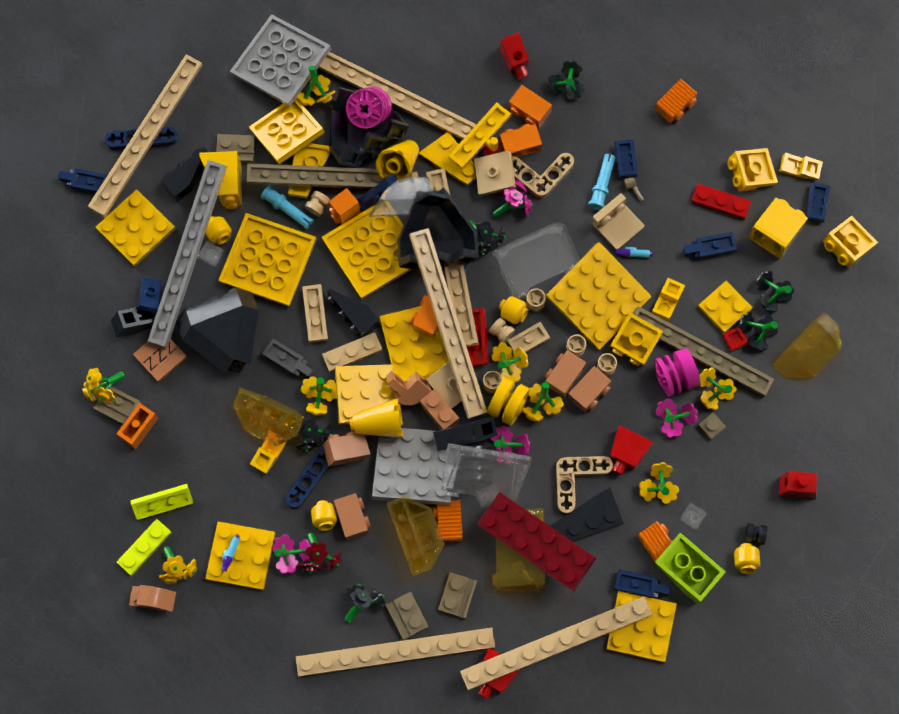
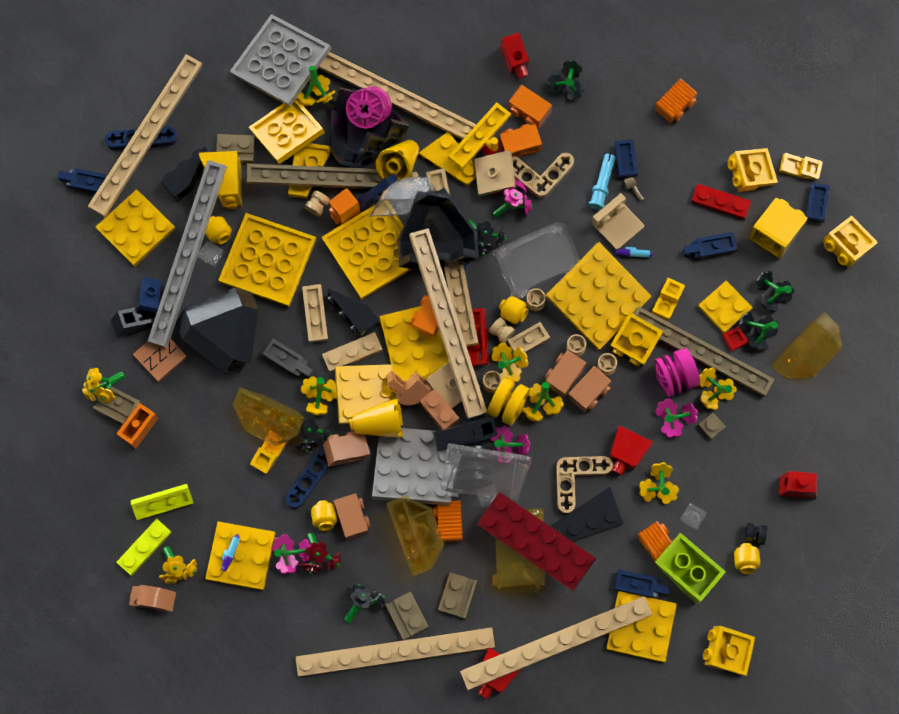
(280, 202): medium azure pin -> none
(729, 650): none -> yellow plate

